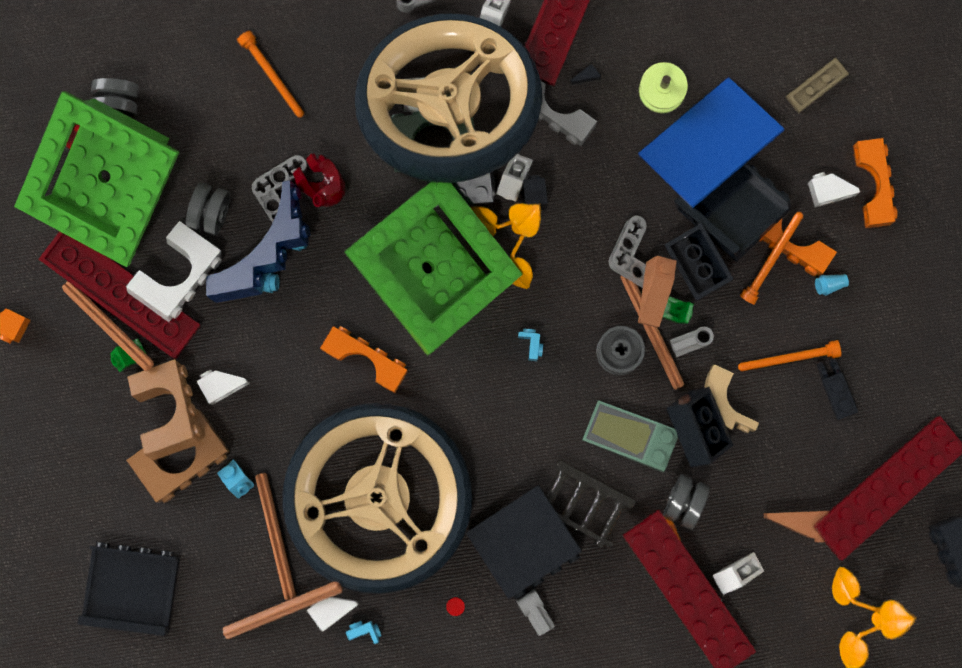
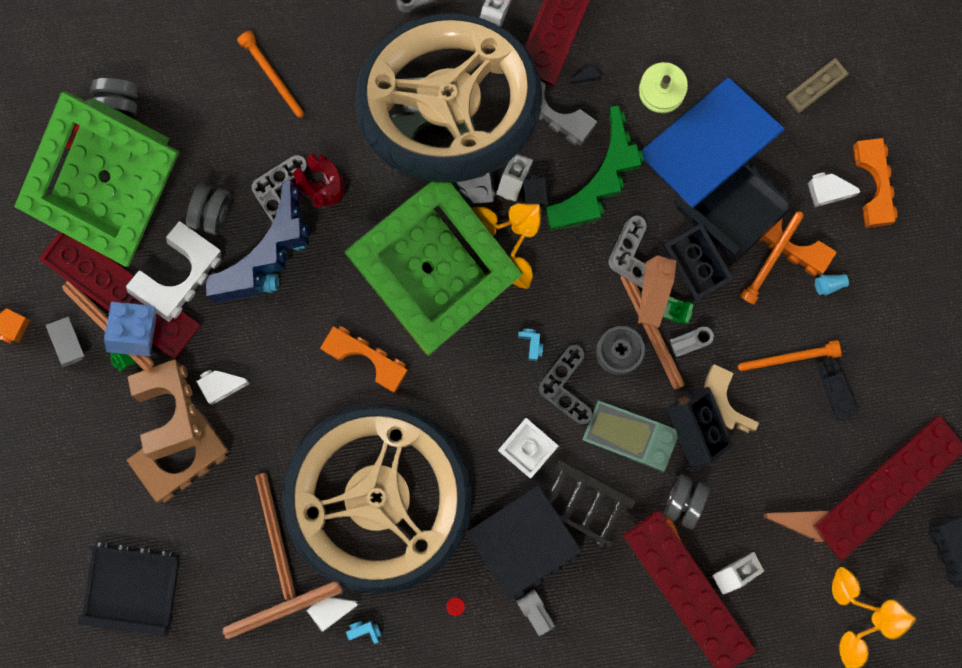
(65, 342): none -> light grey hinge
(130, 329): none -> medium blue brick
(235, 479): medium azure bracket -> none
(528, 448): none -> white plate
(559, 391): none -> dark grey beam
(620, 158): none -> green arch

